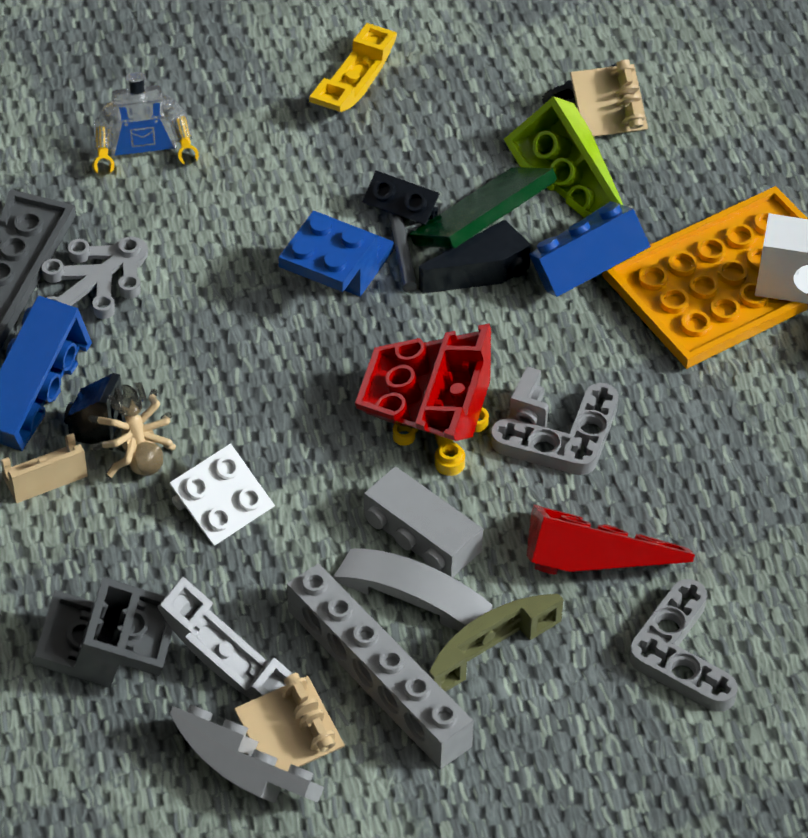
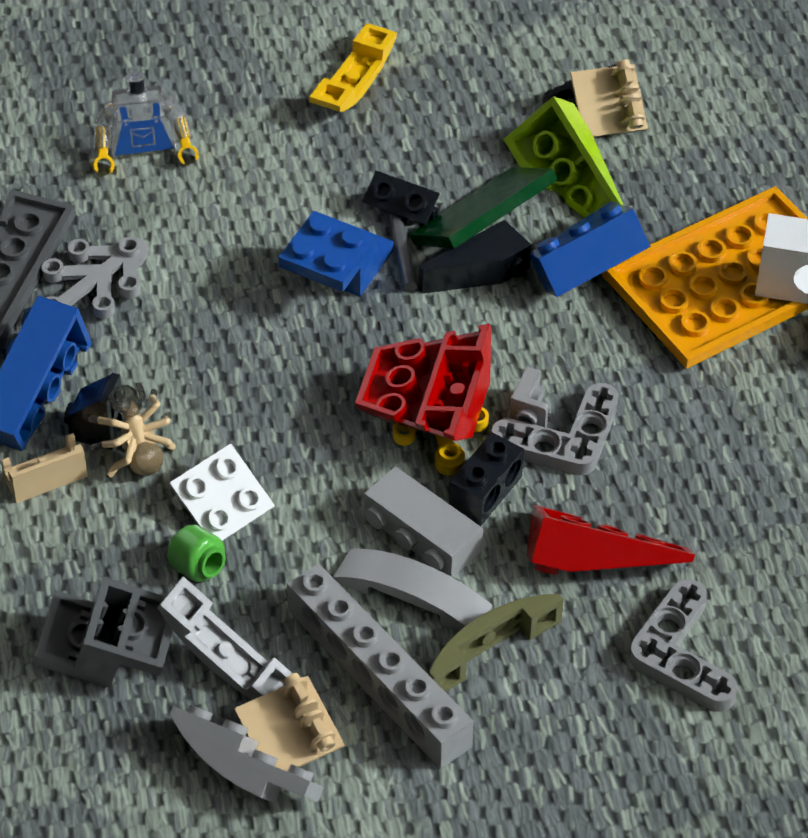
(196, 553): none -> bright green head
(486, 478): none -> black brick

